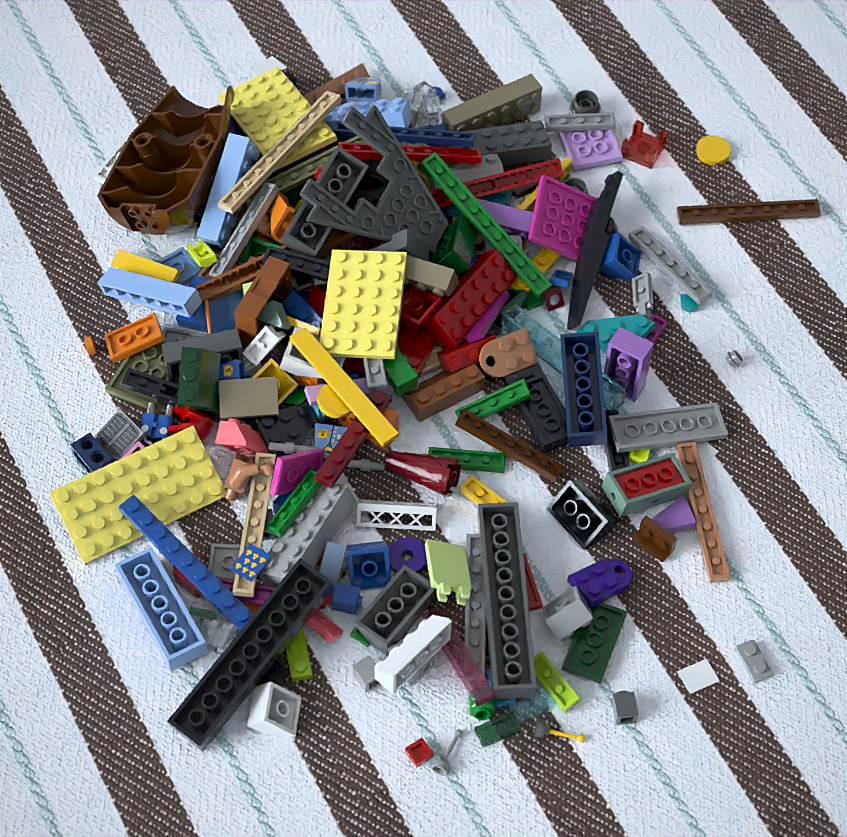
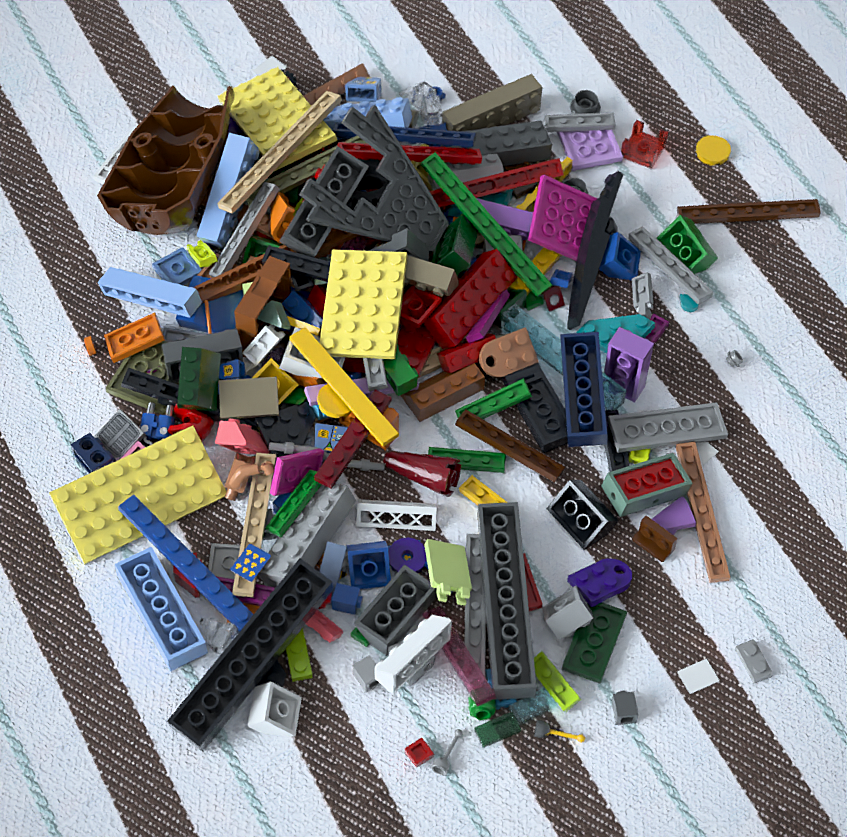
(143, 266): yellow tile -> none
(204, 613): clear green tile -> none
(688, 244): none -> green slope

